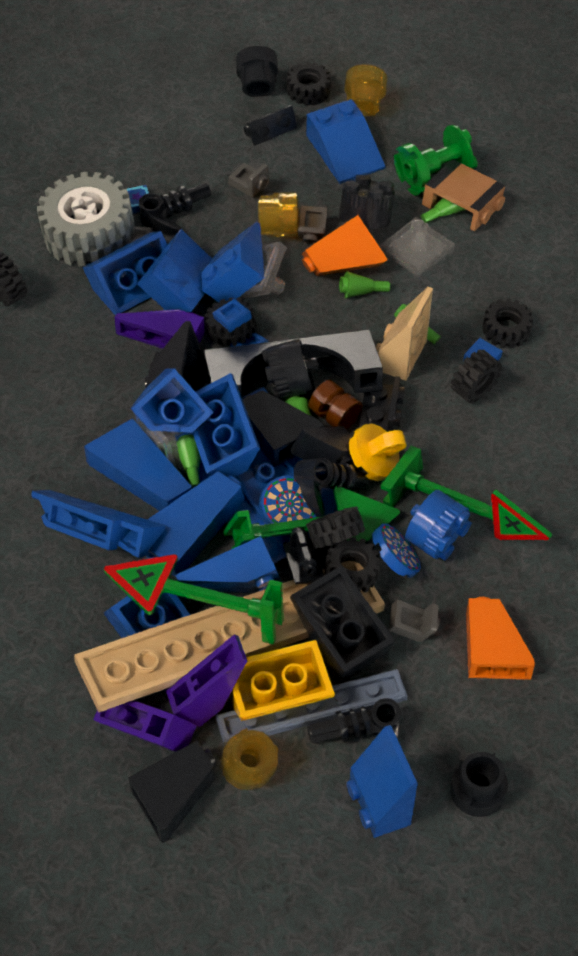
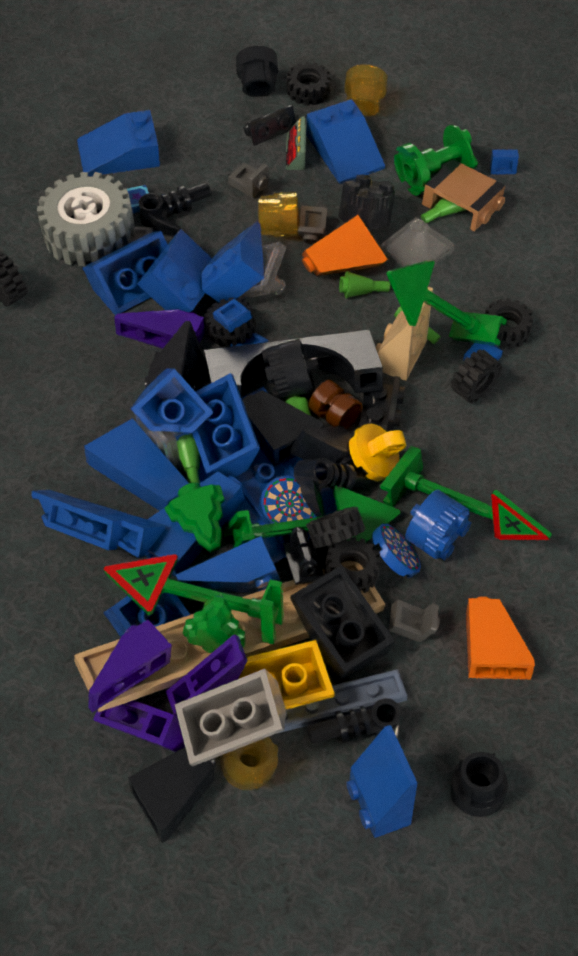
(120, 145): none -> blue slope
(135, 657): none -> dark purple slope
(199, 513): none -> green rock
(213, 625): none -> green rock
(231, 716): none -> light grey slope
(296, 146): none -> slope
(411, 290): none -> green piece
(504, 161): none -> blue tile

